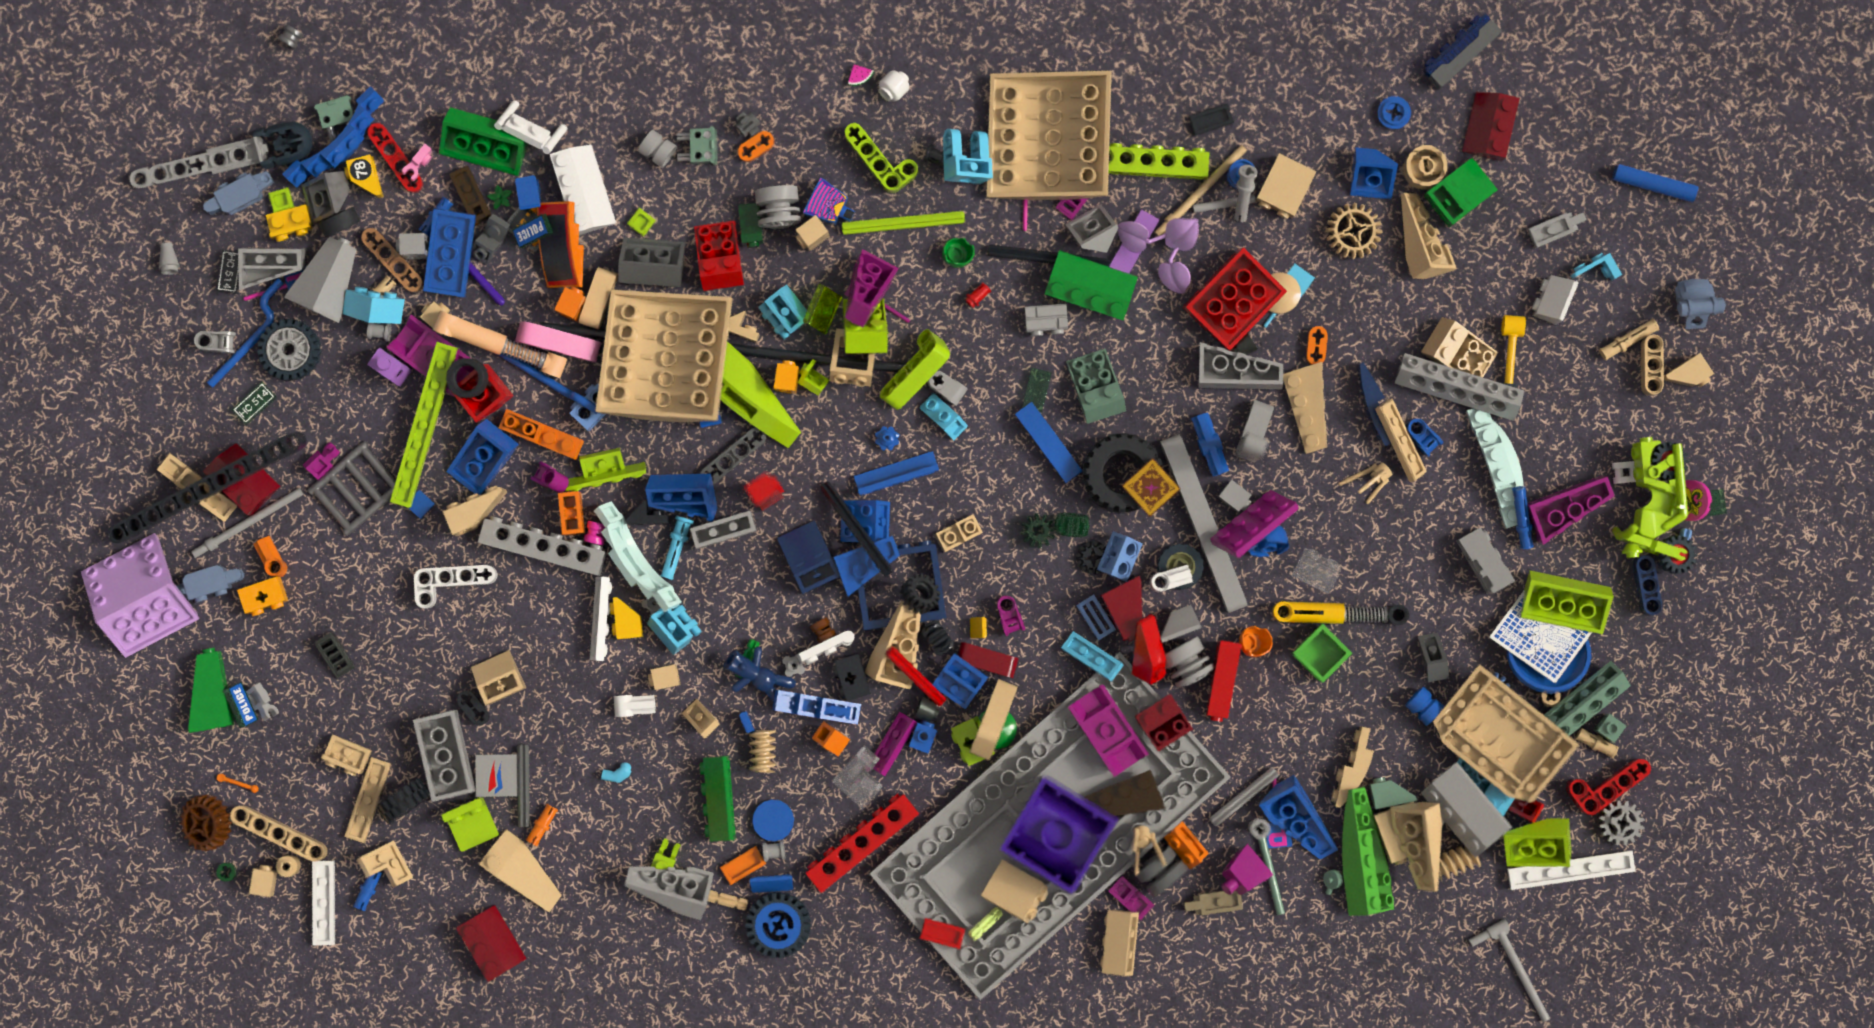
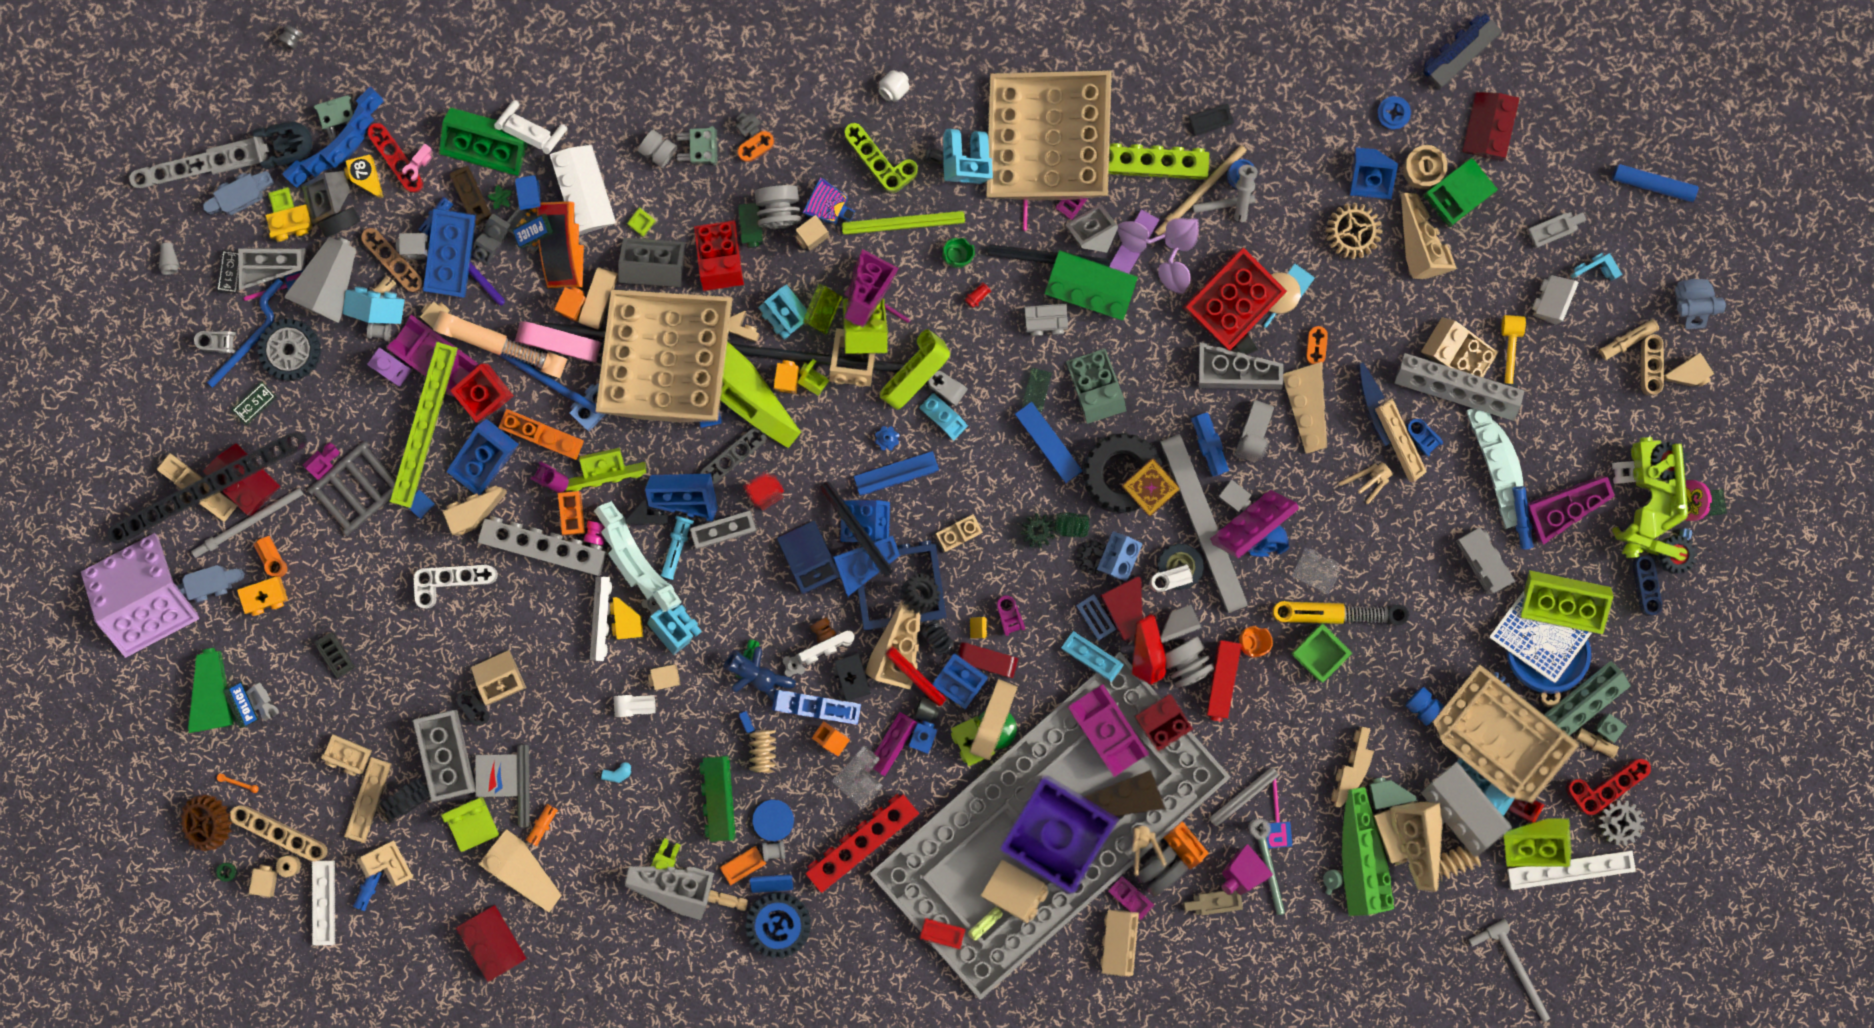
(482, 381): black tyre -> none
(701, 718): tan slope -> none
(859, 75): dark pink tile -> none
(1285, 186): tan brick -> none
(1295, 814): blue wedge -> none
(1433, 657): dark grey slope -> none

